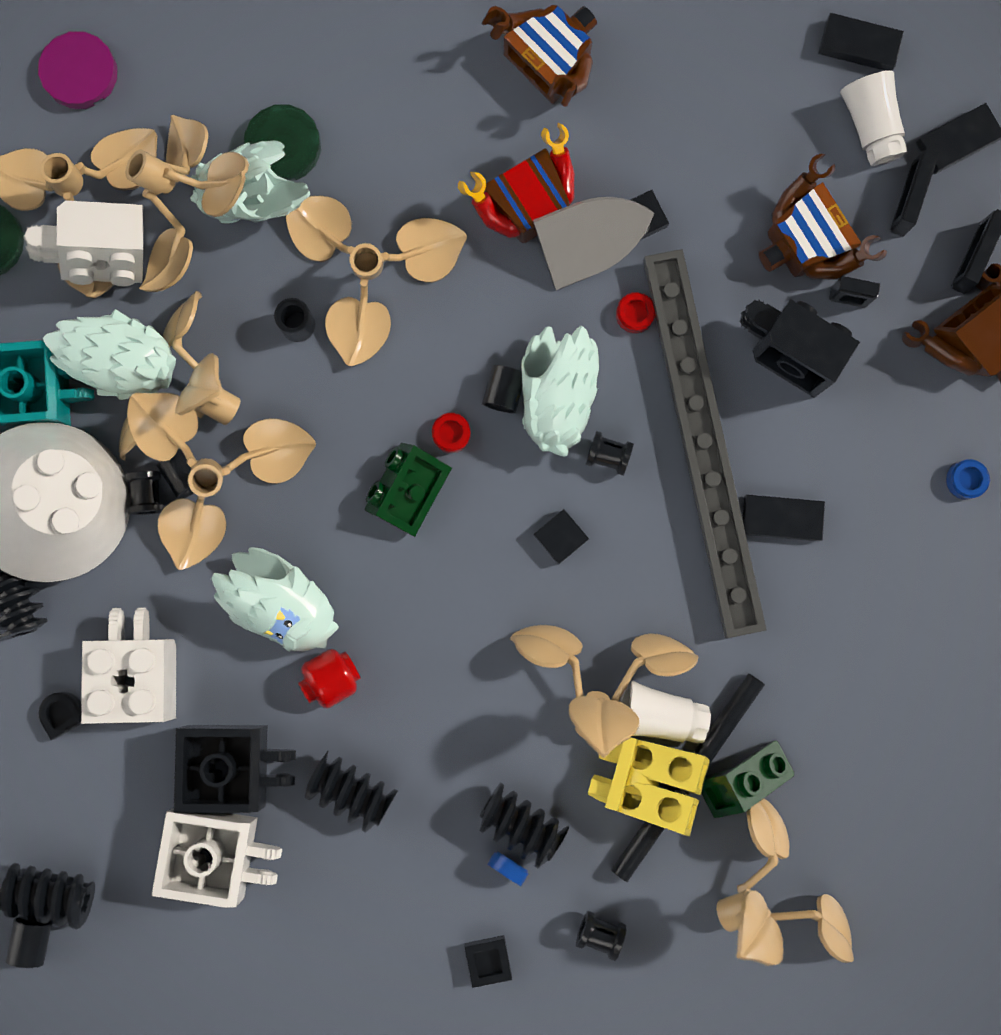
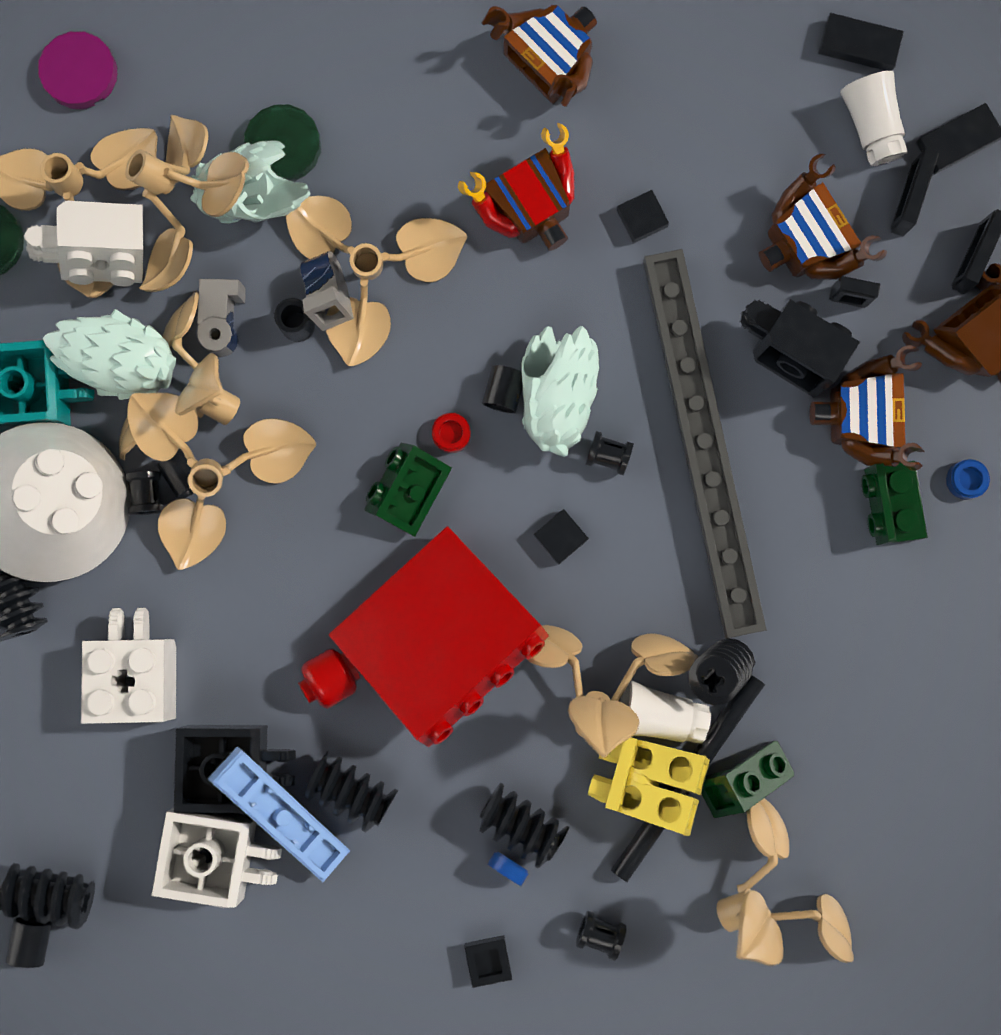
(60, 714): black tile -> none
(217, 314): none -> light grey leg
(275, 601): light aqua head -> none
(279, 814): none -> light blue plate
(325, 288): none -> light grey leg
(439, 637): none -> red panel
(590, 236): light grey shield -> none
(635, 312): red tile -> none
(721, 671): none -> black piece
(783, 517): black tile -> none
(870, 412): none -> torso
(894, 504): none -> dark green bracket

